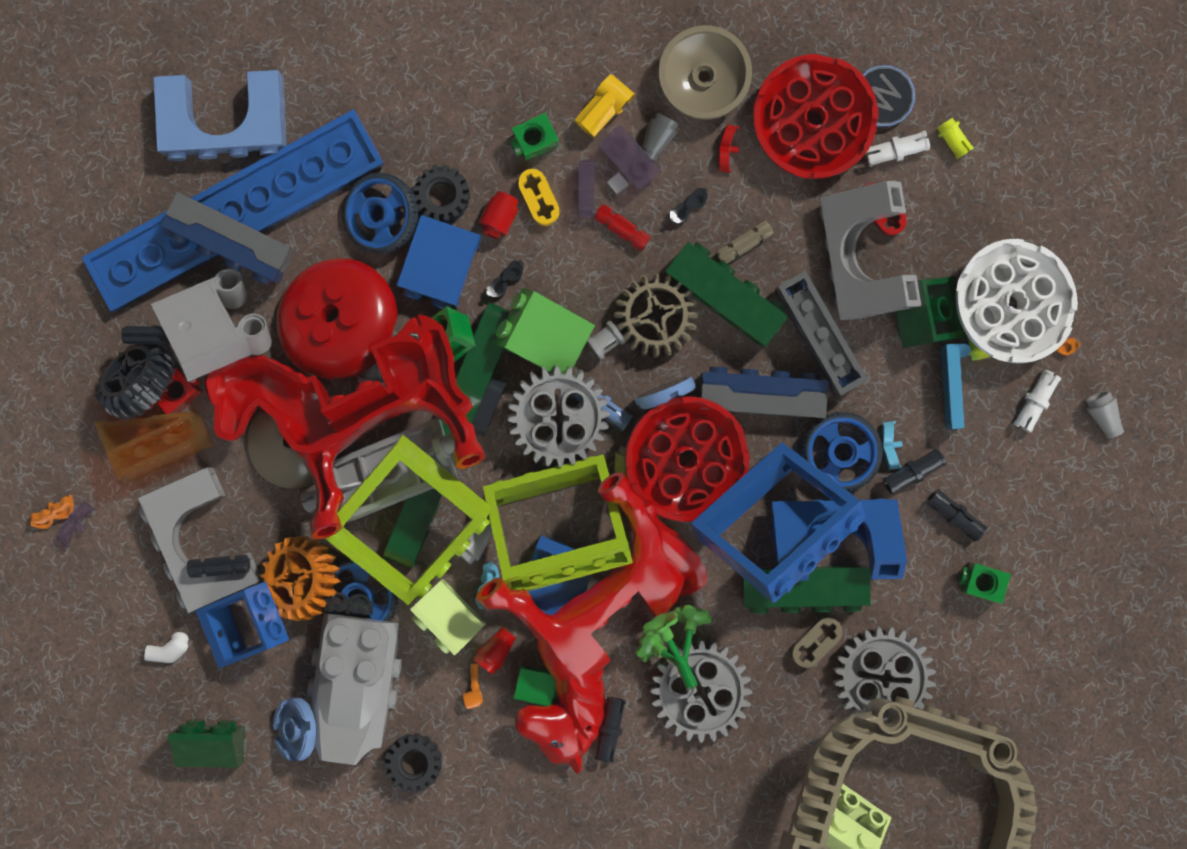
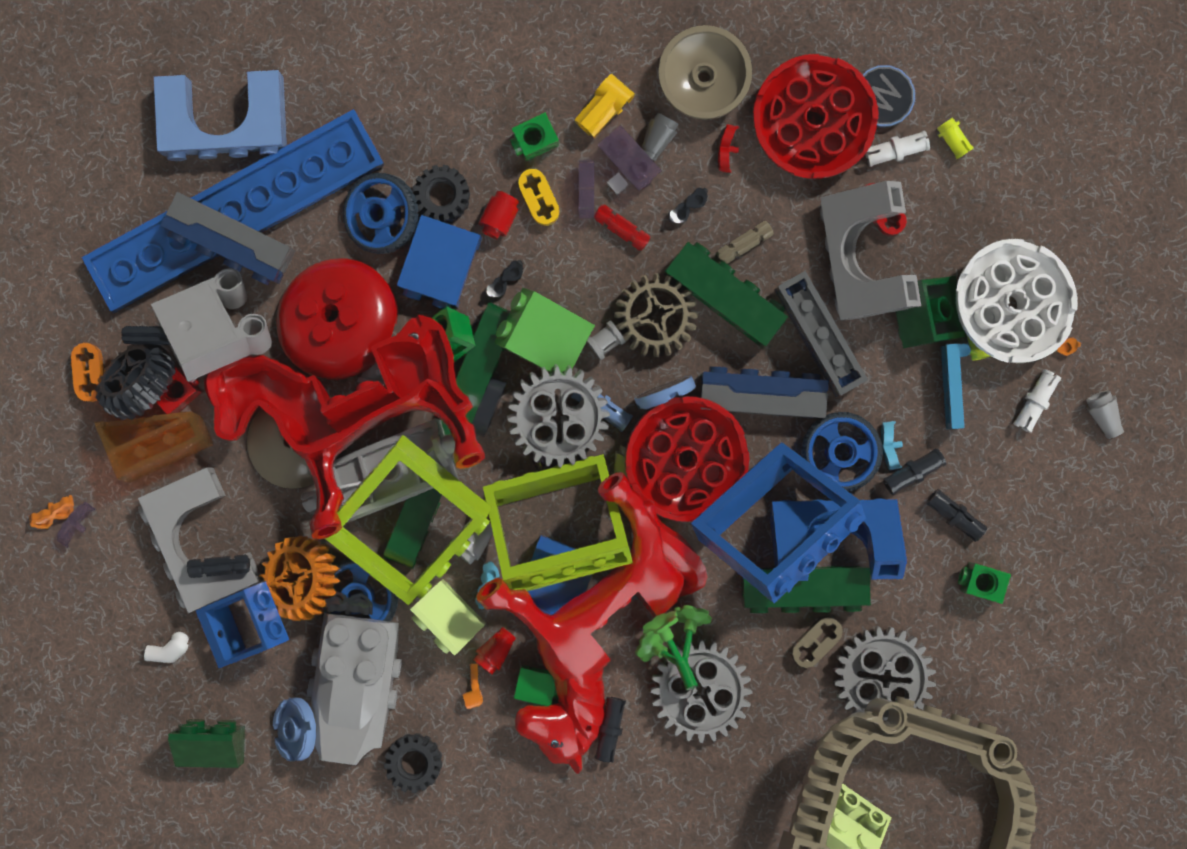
(80, 371): none -> orange beam

